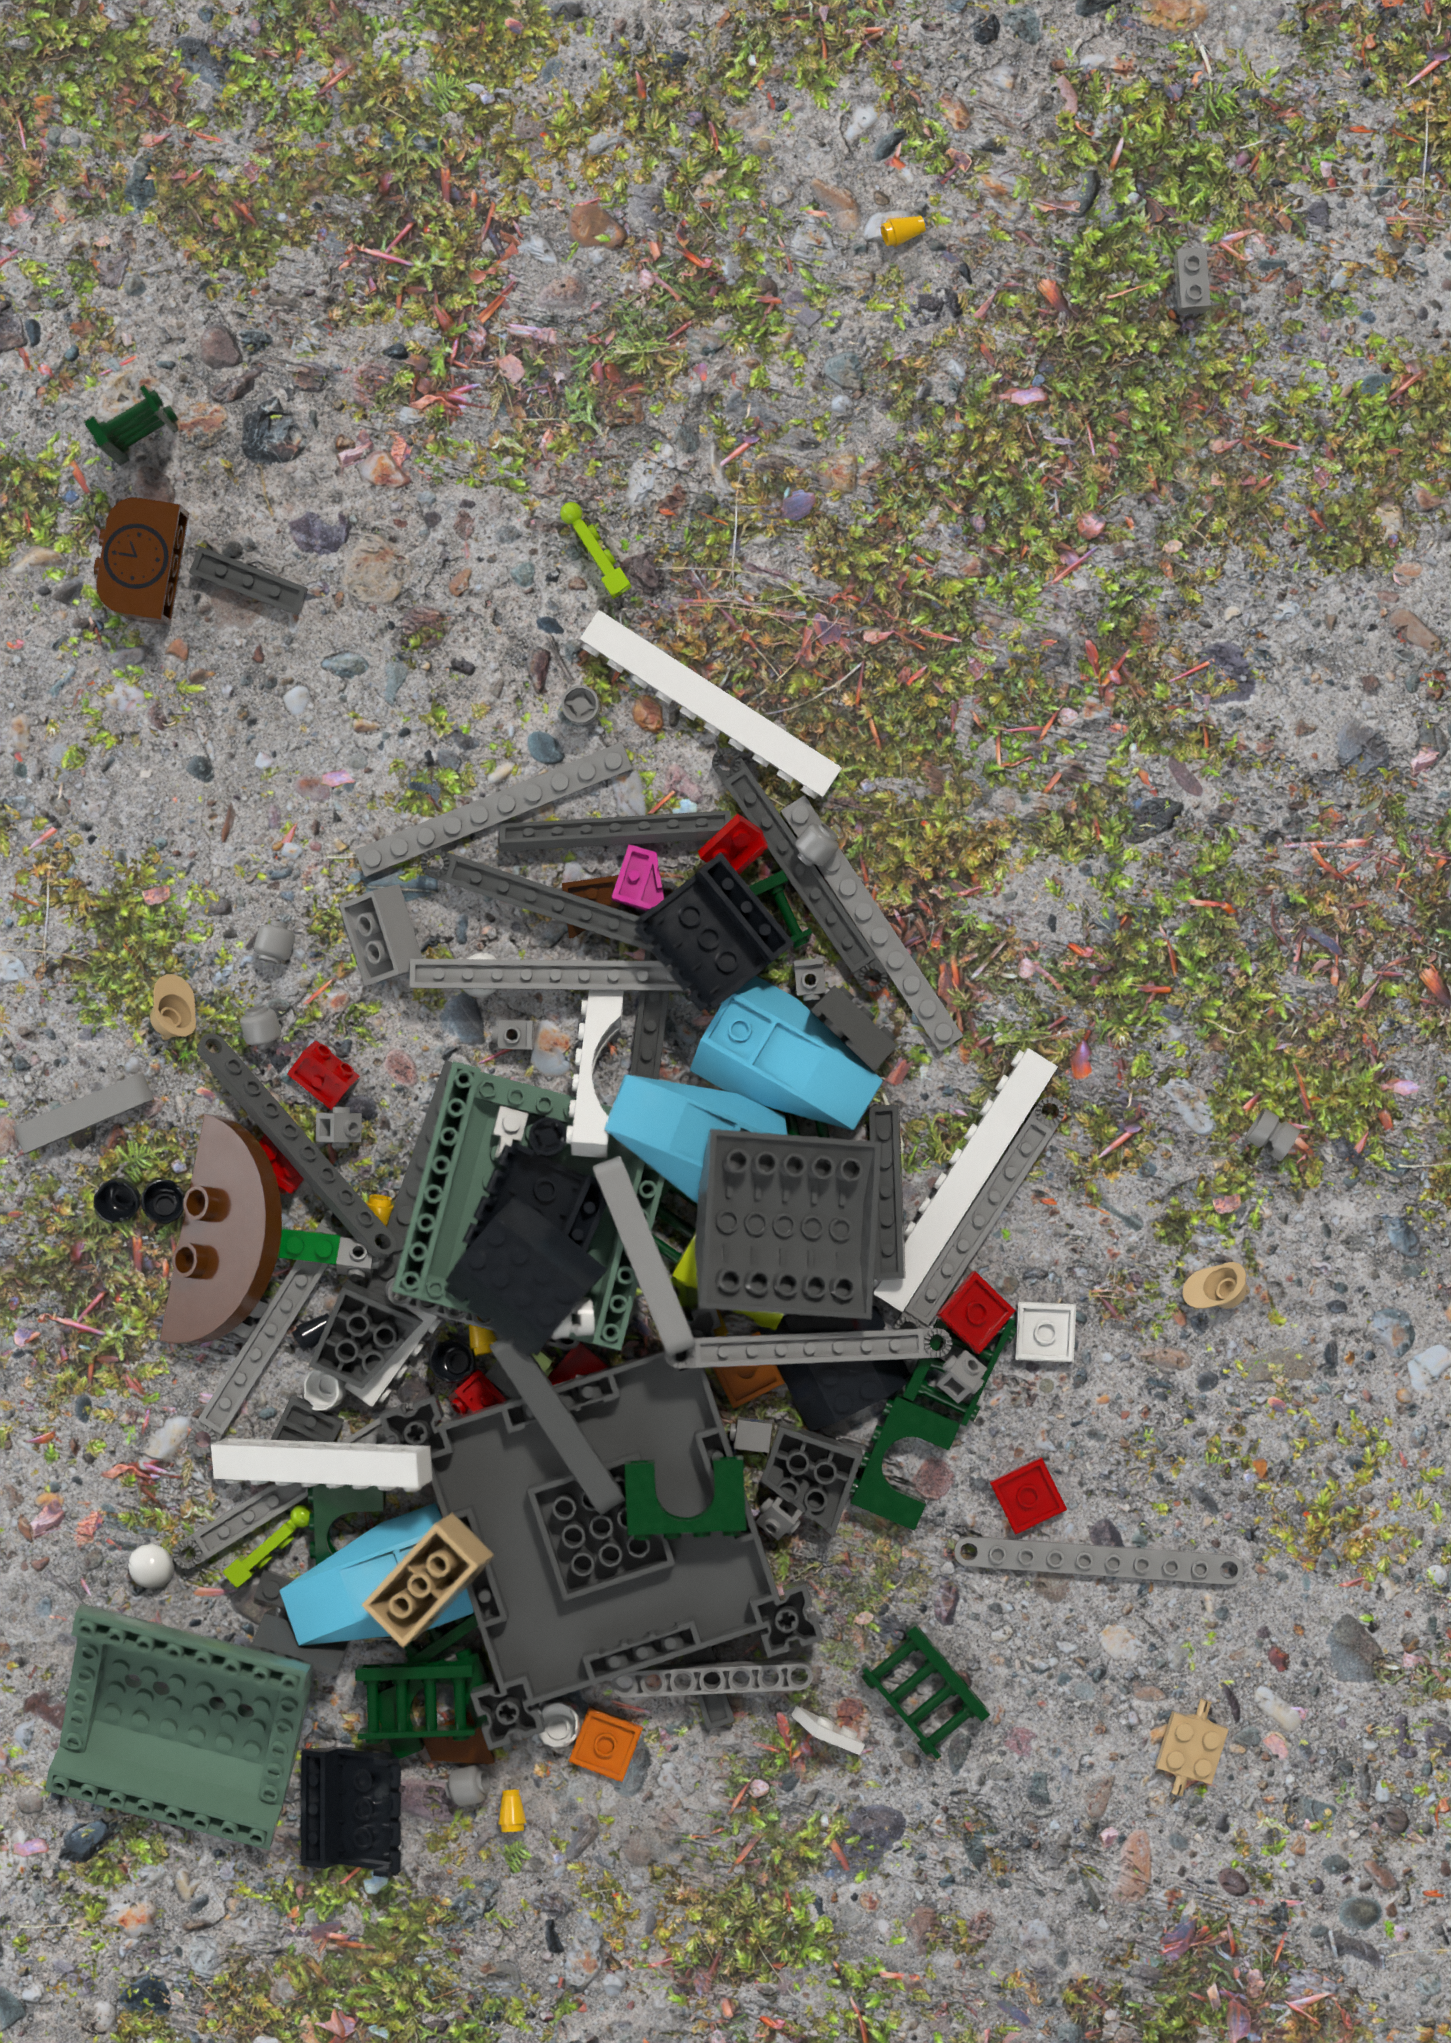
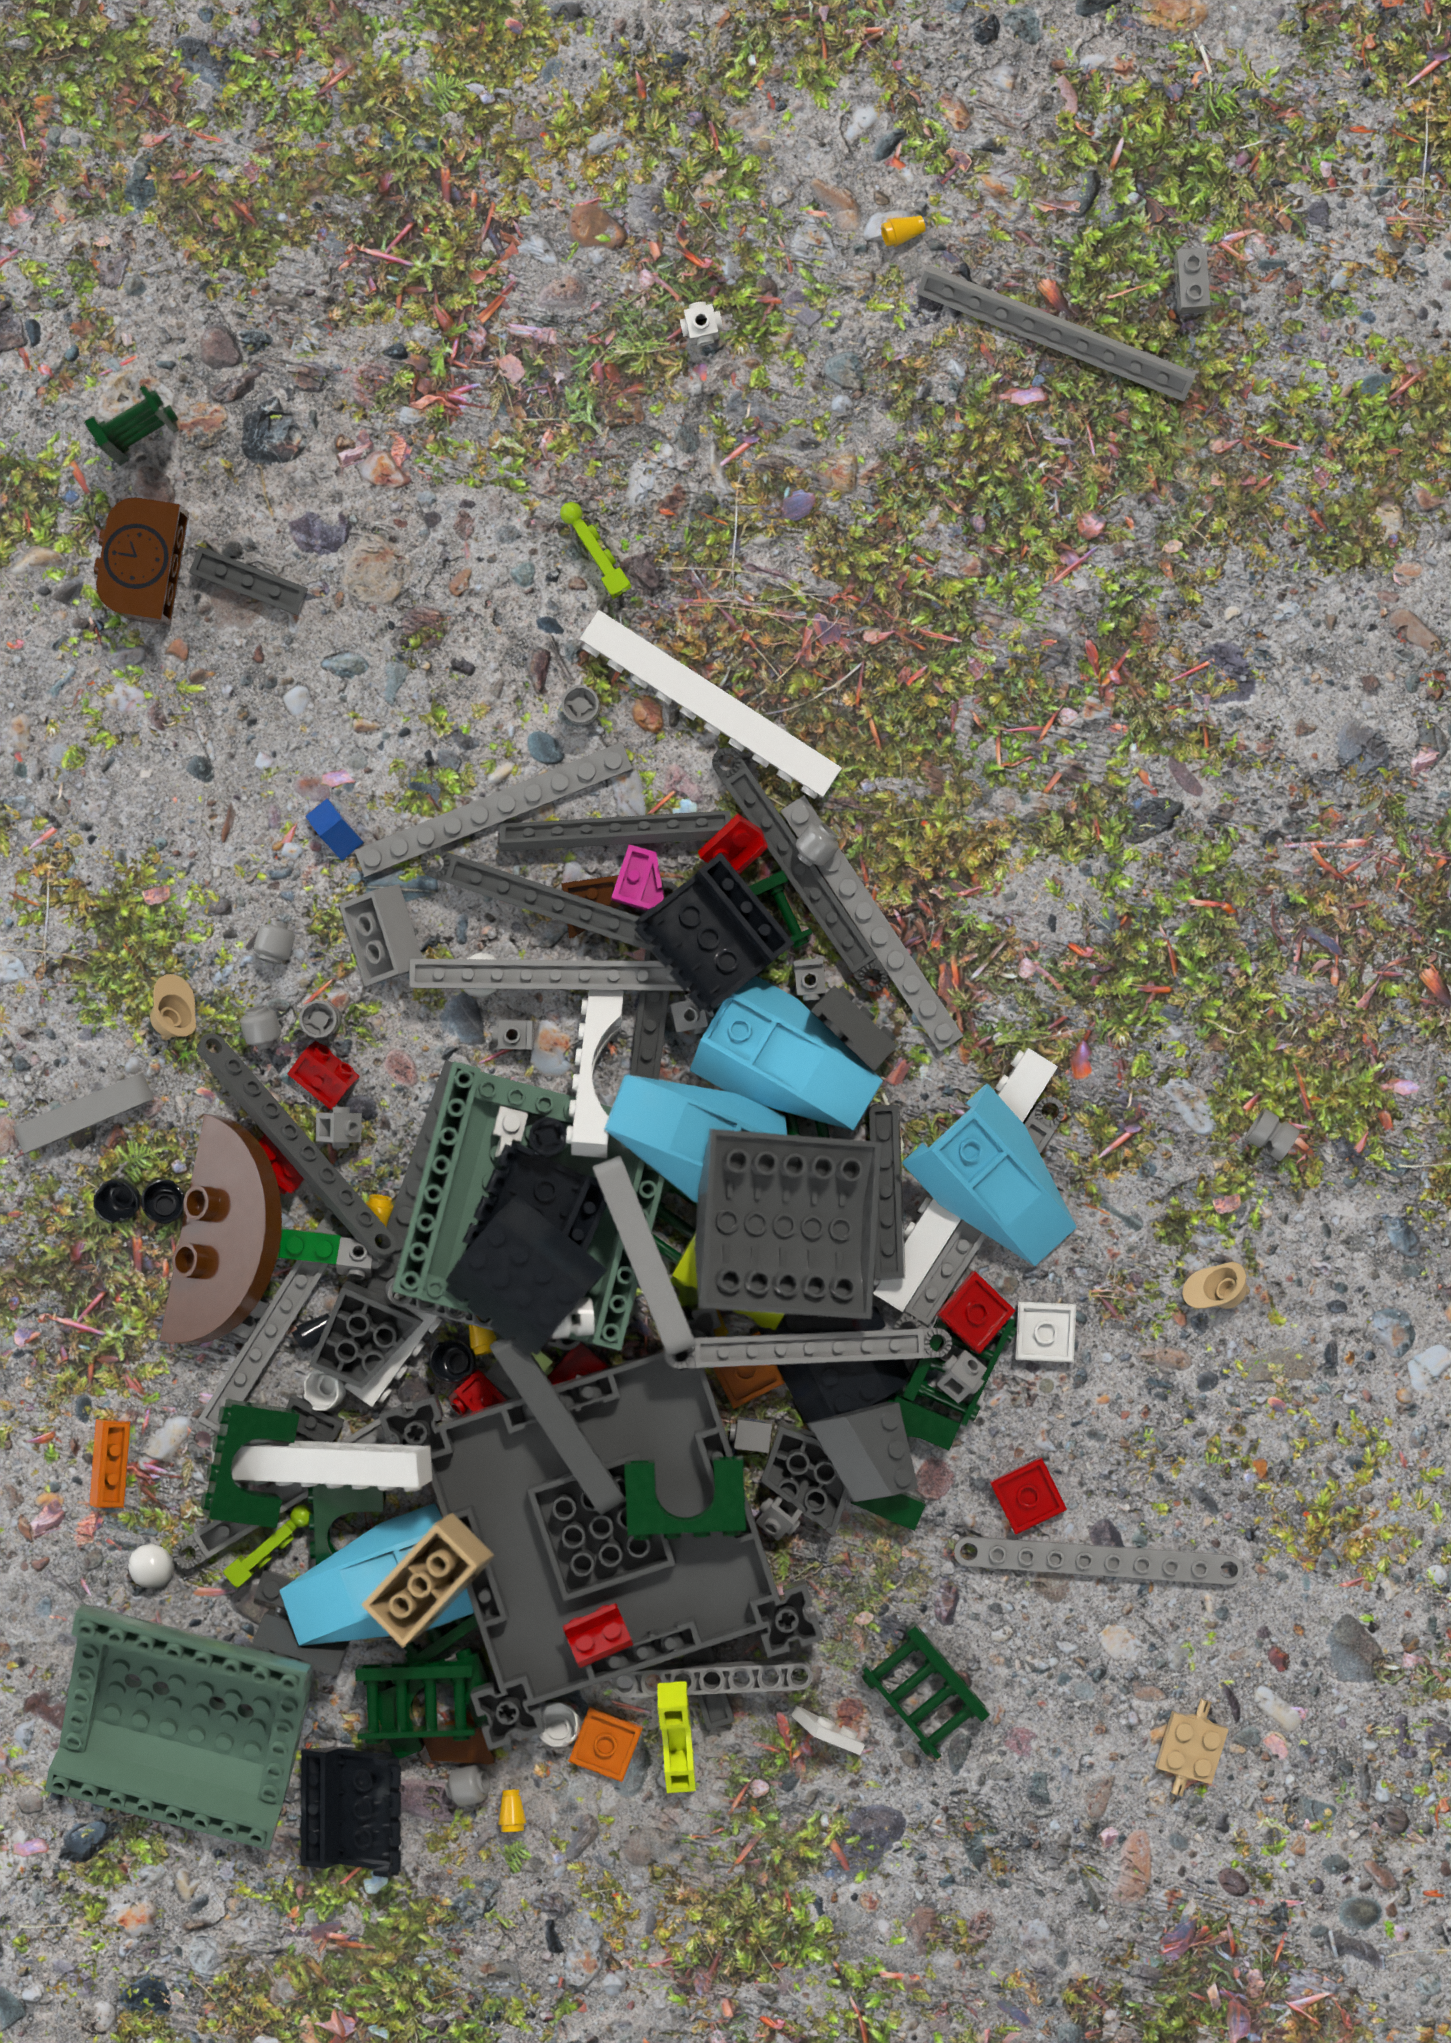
(109, 1463): none -> orange slope
(239, 1425): none -> dark green arch
(320, 1019): none -> light grey wheel
(334, 829): none -> blue slope
(597, 1635): none -> red bracket
(676, 1736): none -> neon yellow arch
(688, 1016): none -> light grey brick
(703, 334): none -> white brick
(868, 1451): none -> dark grey wedge
(995, 1179): none -> medium azure wedge
(1056, 333): none -> light grey plate

